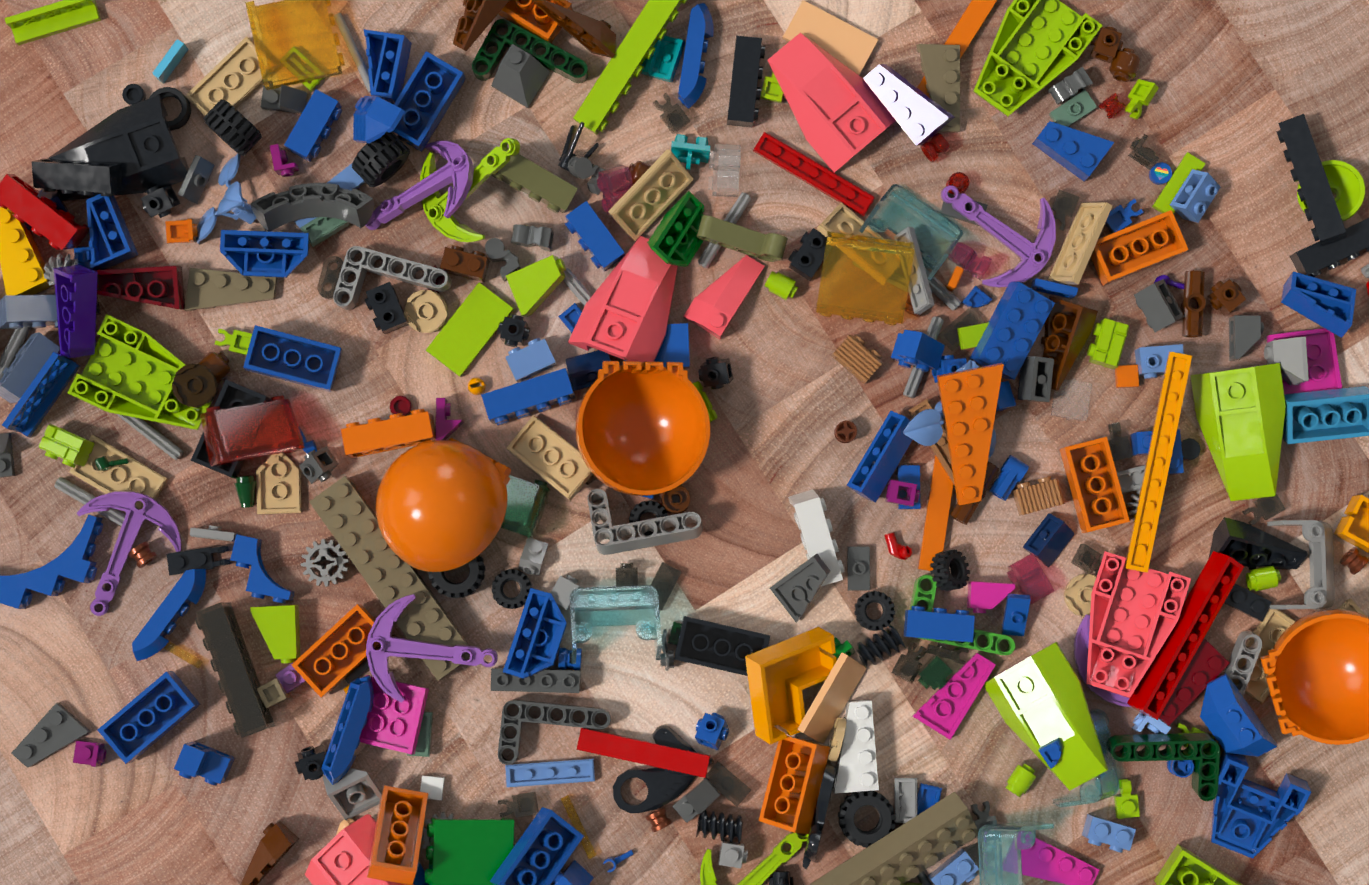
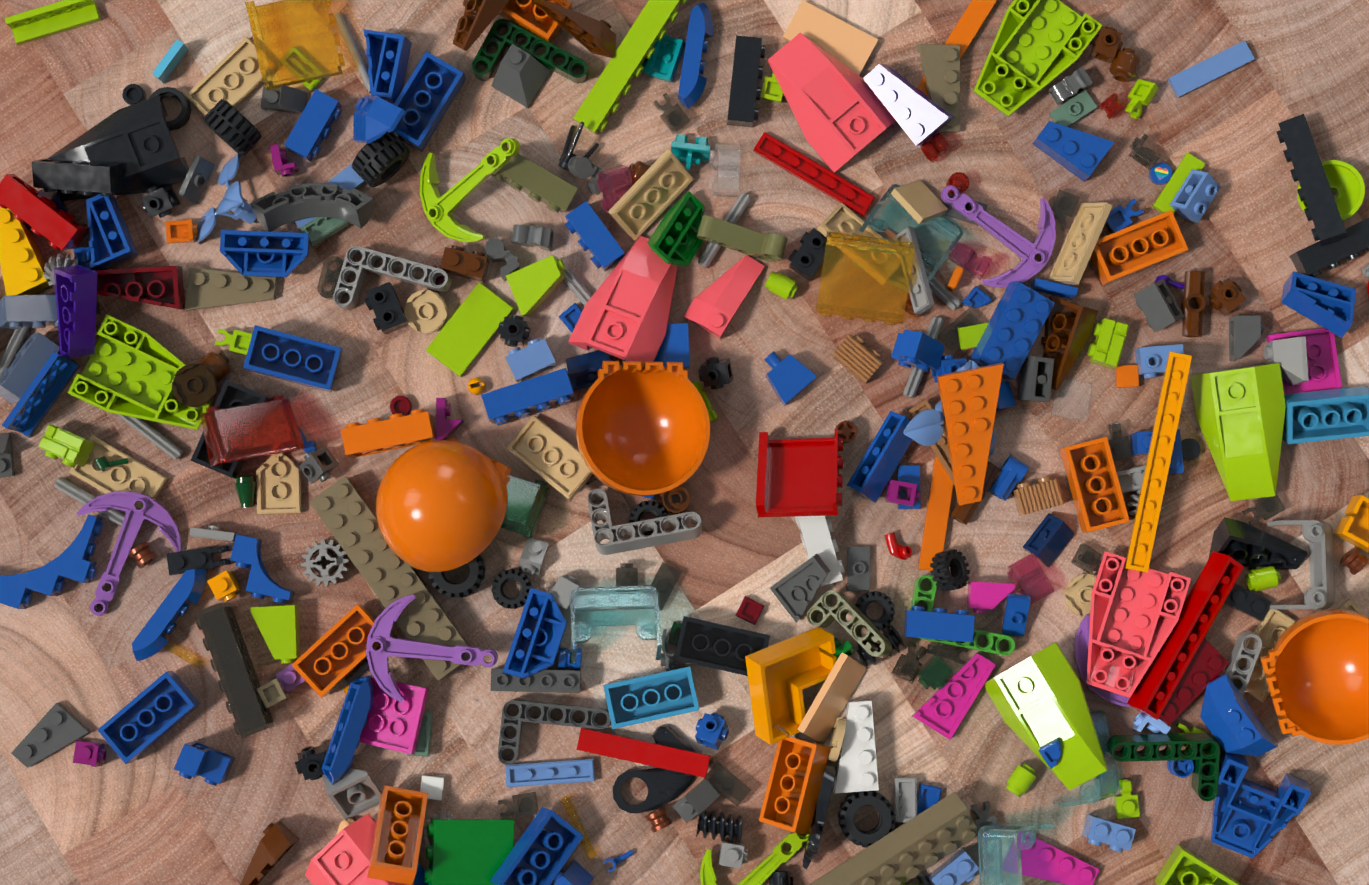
(224, 586): none -> light orange brick
(457, 170): medium lavender piece -> none
(651, 697): none -> dark azure brick
(749, 610): none -> dark red tile
(787, 376): none -> blue torso
(799, 476): none -> red panel
(853, 627): none -> olive beam
(919, 201): none -> tan tile
(1211, 69): none -> medium blue tile

